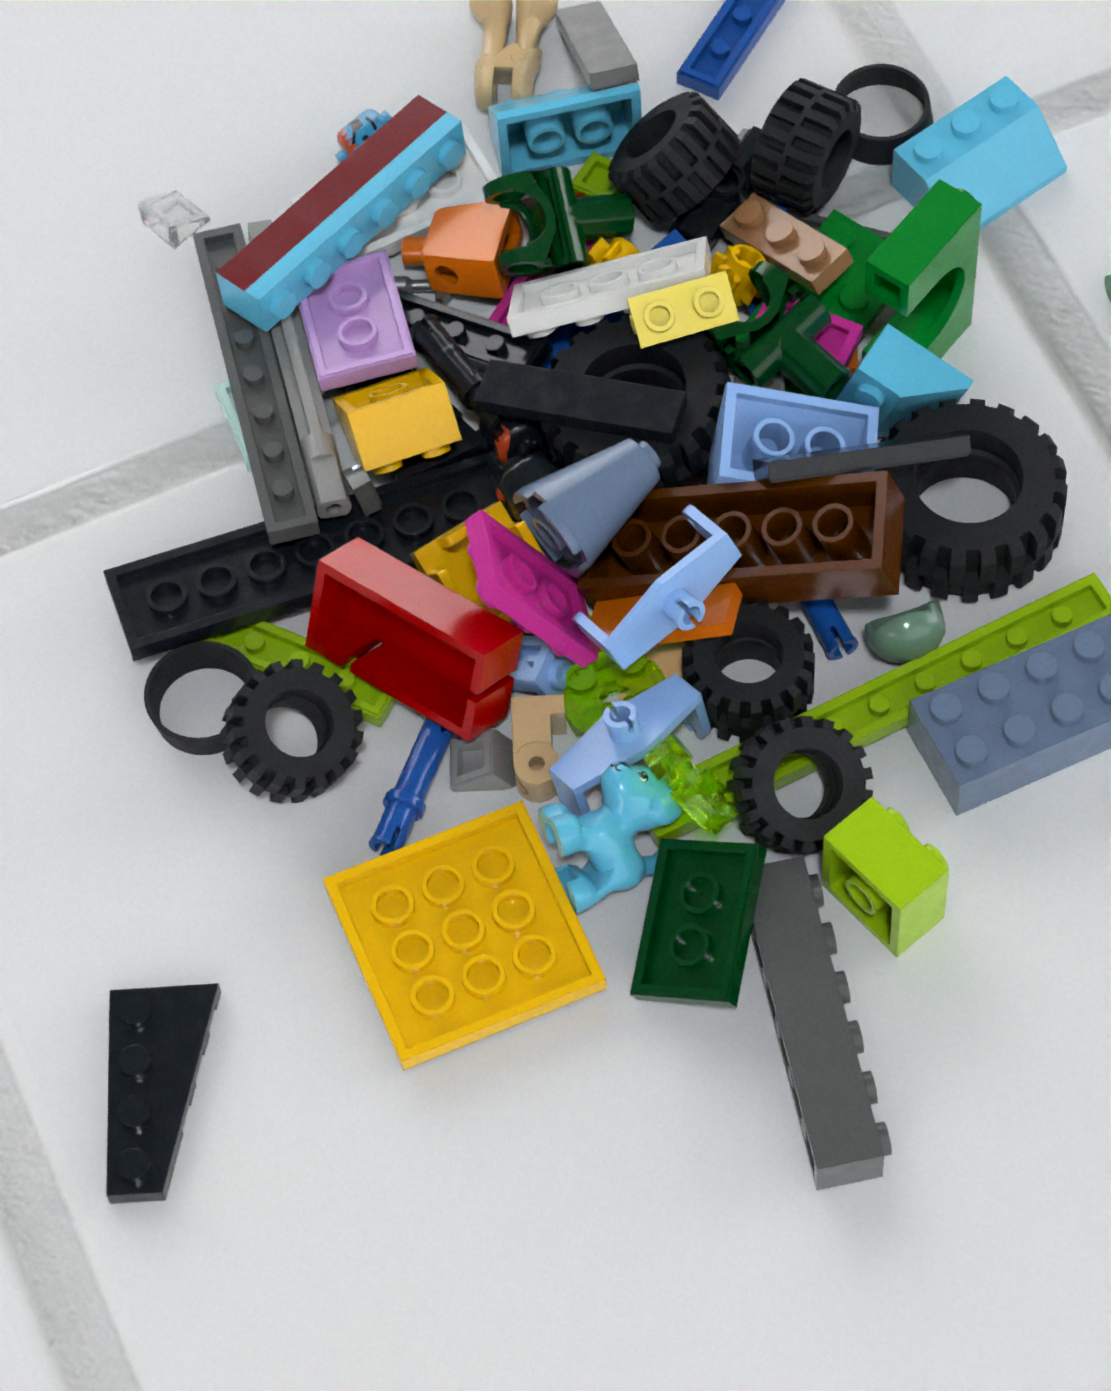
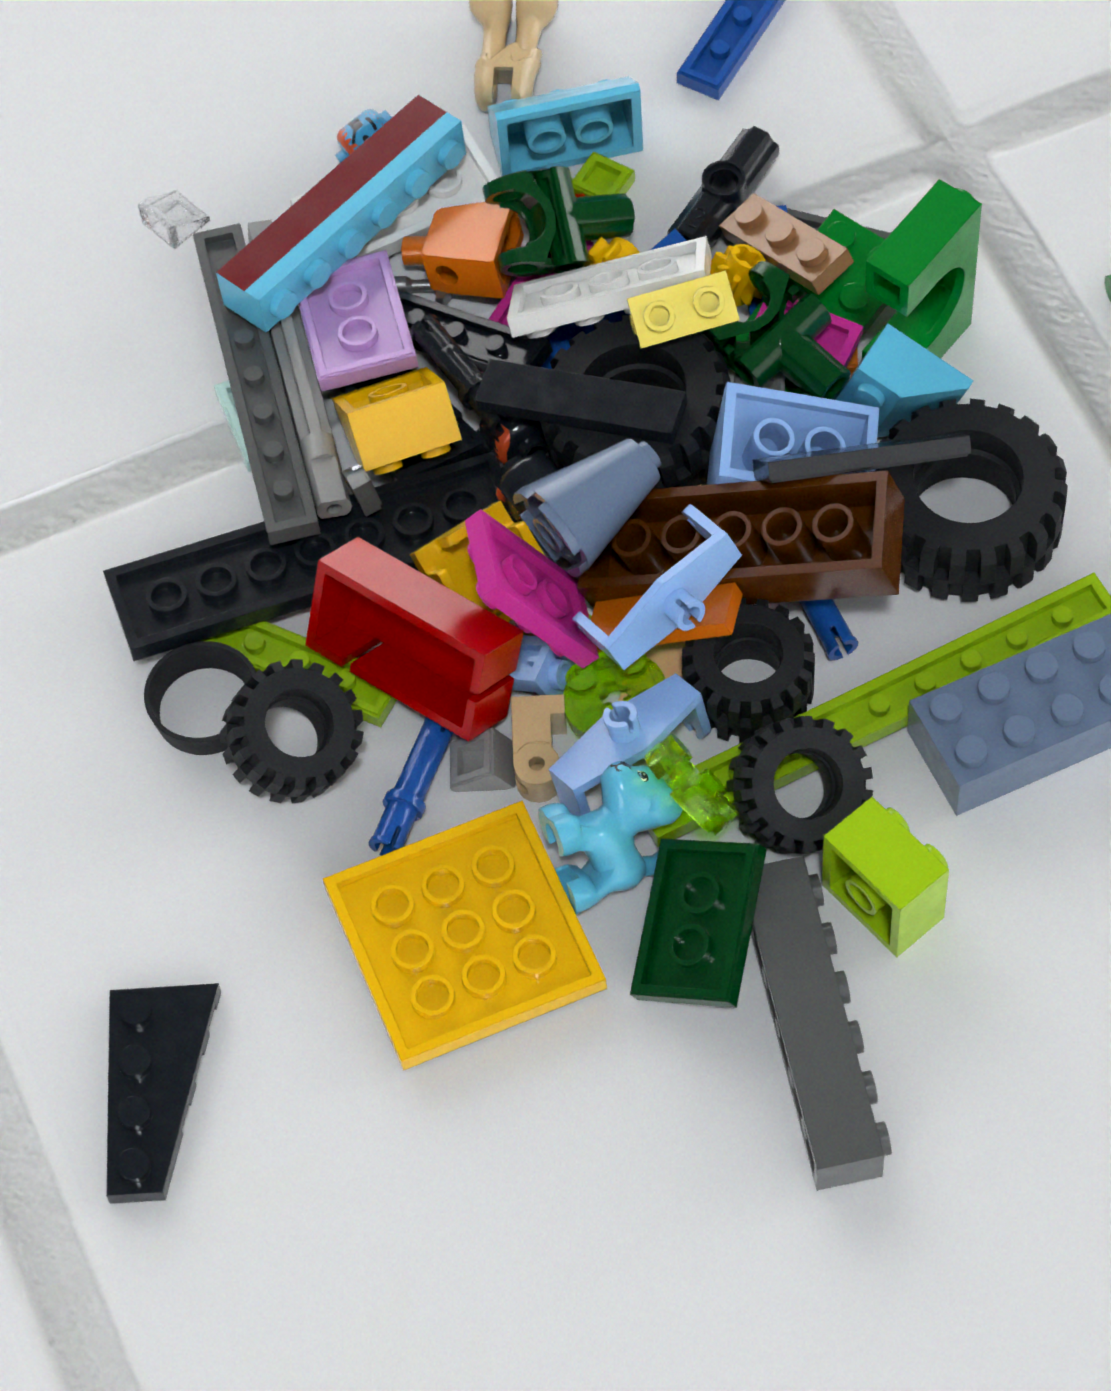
(596, 46): tile -> none
(674, 157): black tyre -> none
(806, 146): black tyre -> none
(875, 149): black tyre -> none
(908, 633): sand green hair -> none
(988, 146): medium azure slope -> none

